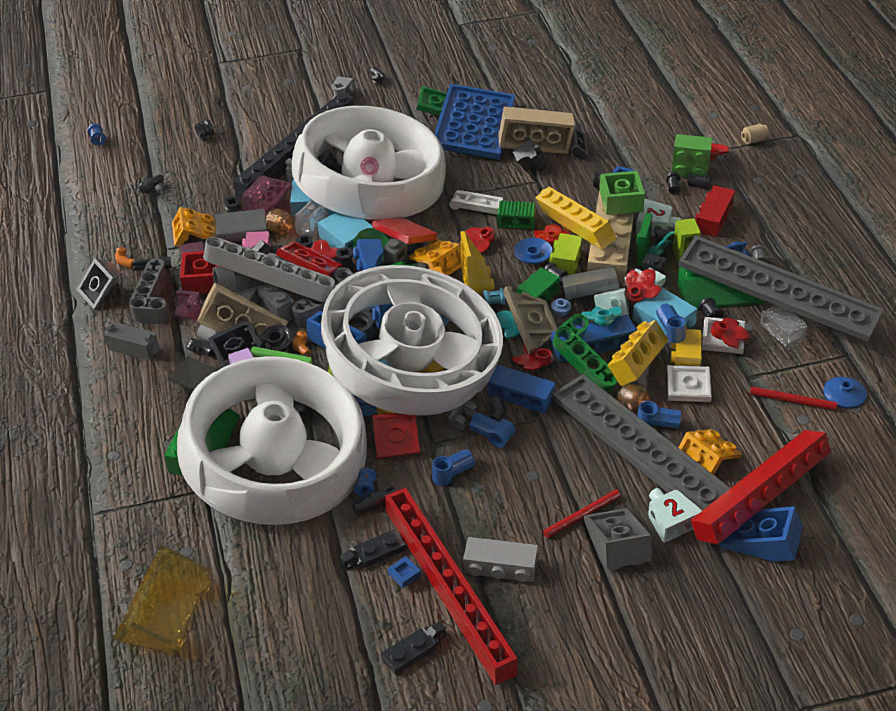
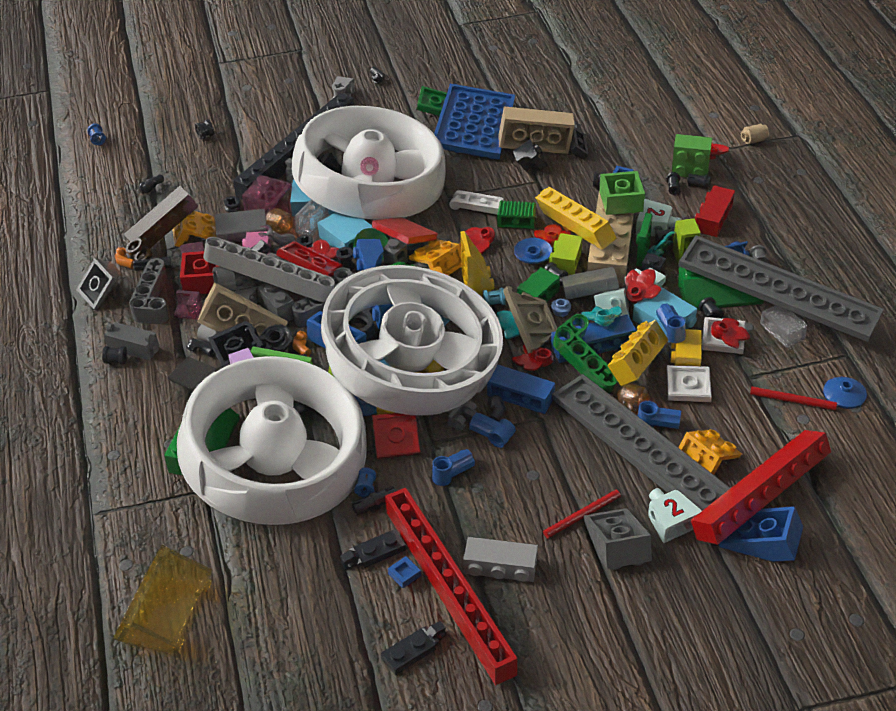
(114, 355): none -> black bush
(159, 222): none -> dark brown hinge
(277, 238): none -> dark grey arm

